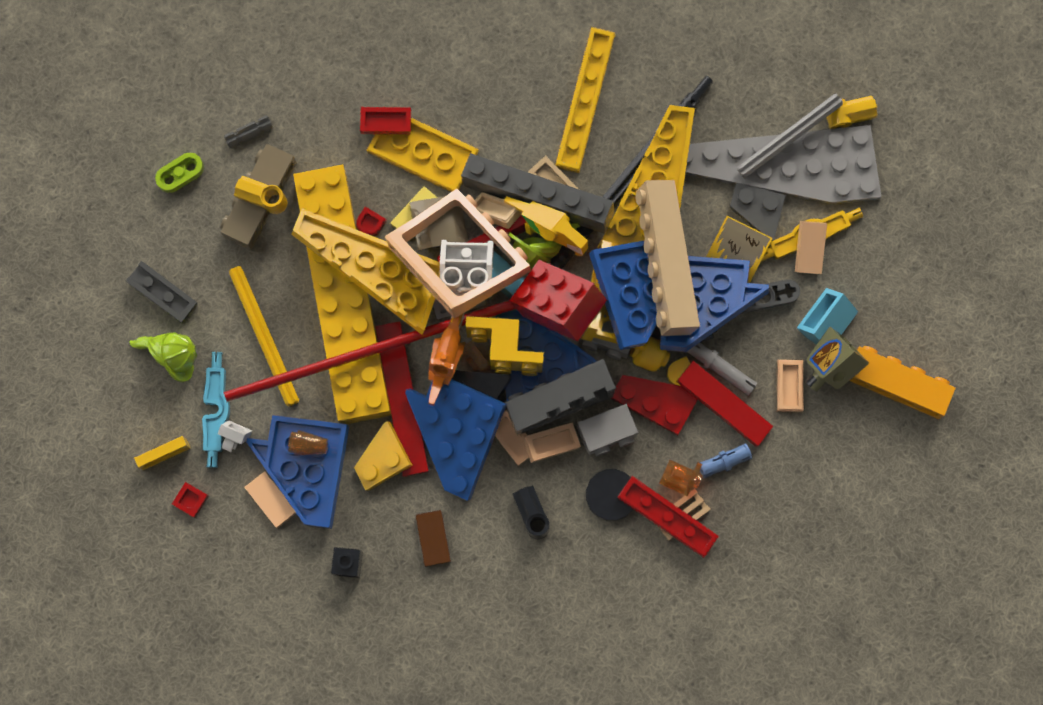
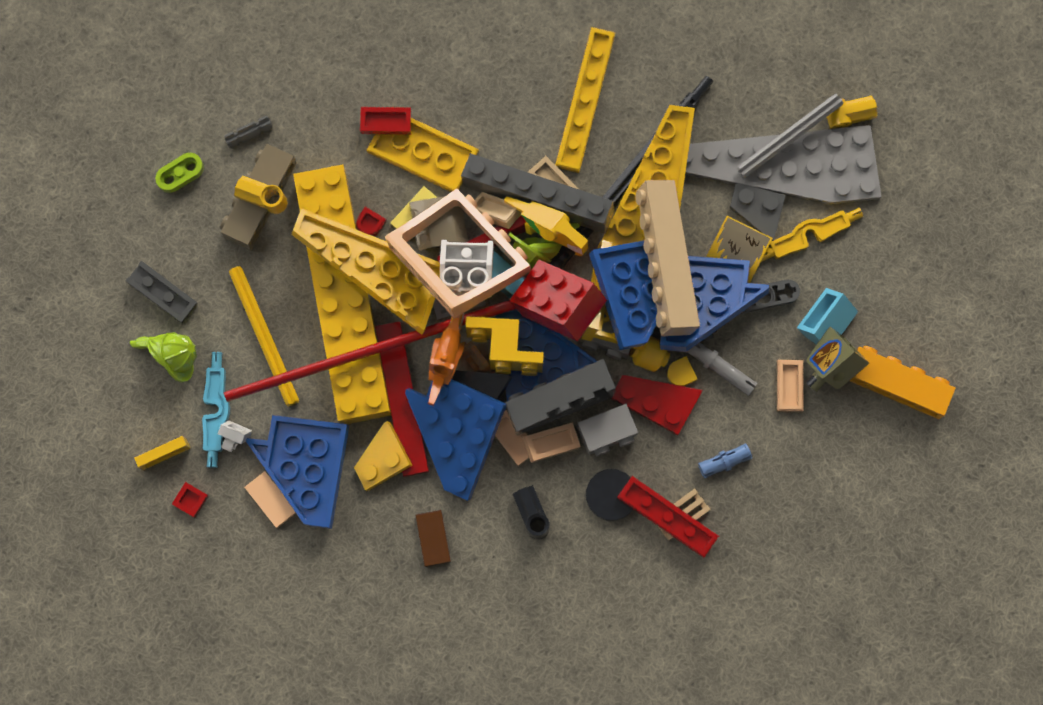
(307, 444): clear orange cone -> none
(346, 562): black brick -> none
(681, 478): clear orange bracket -> none
(724, 403): red tile -> none
(810, 247): light nougat tile -> none

